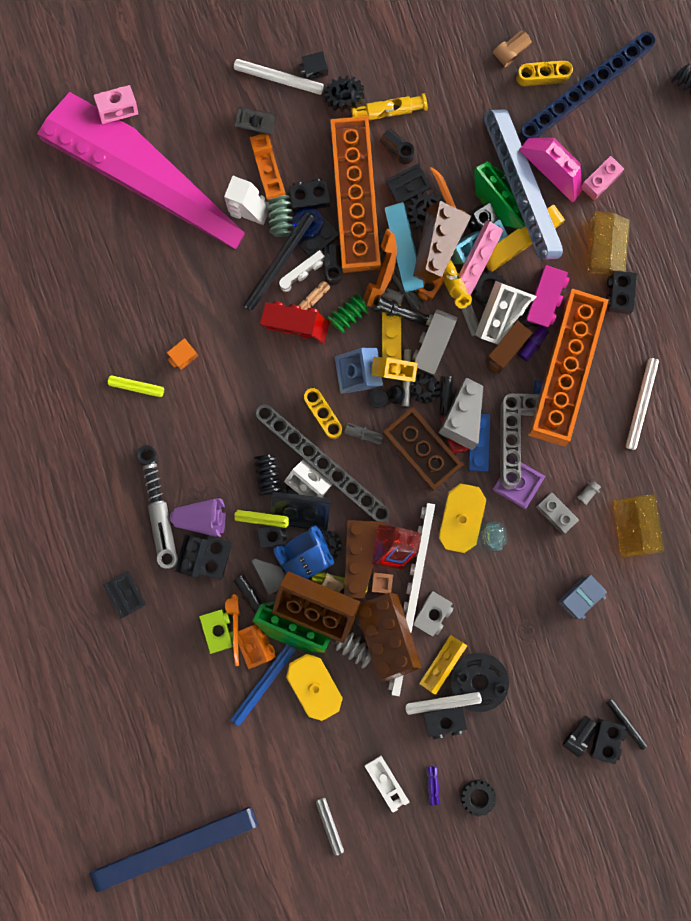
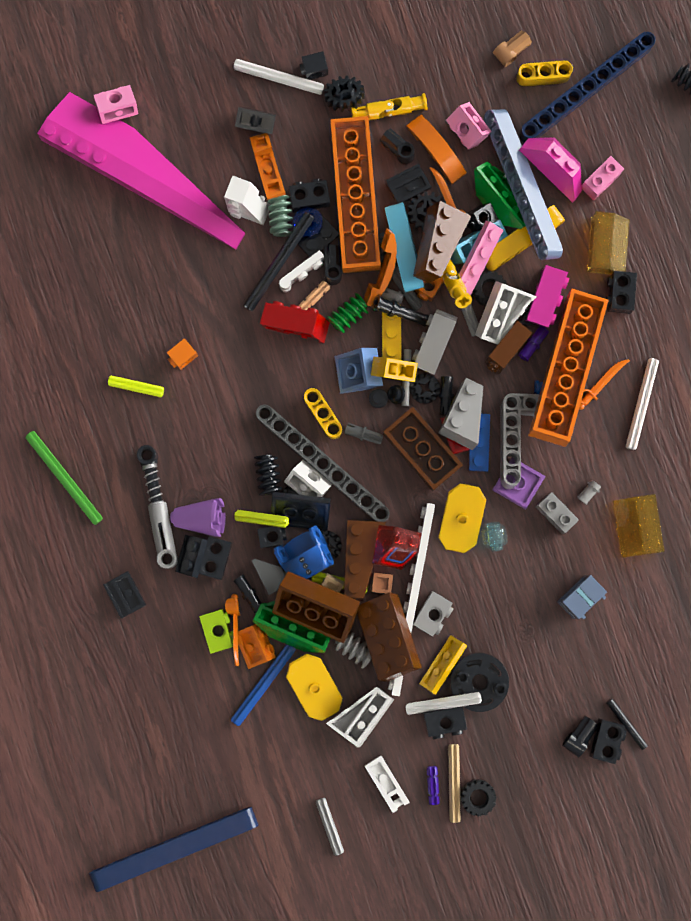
(64, 477): none -> bright green axle
(361, 718): none -> white wedge
(437, 148): none -> orange slope
(454, 783): none -> tan axle
(467, 115): none -> bright pink brick
(591, 394): none -> orange sword

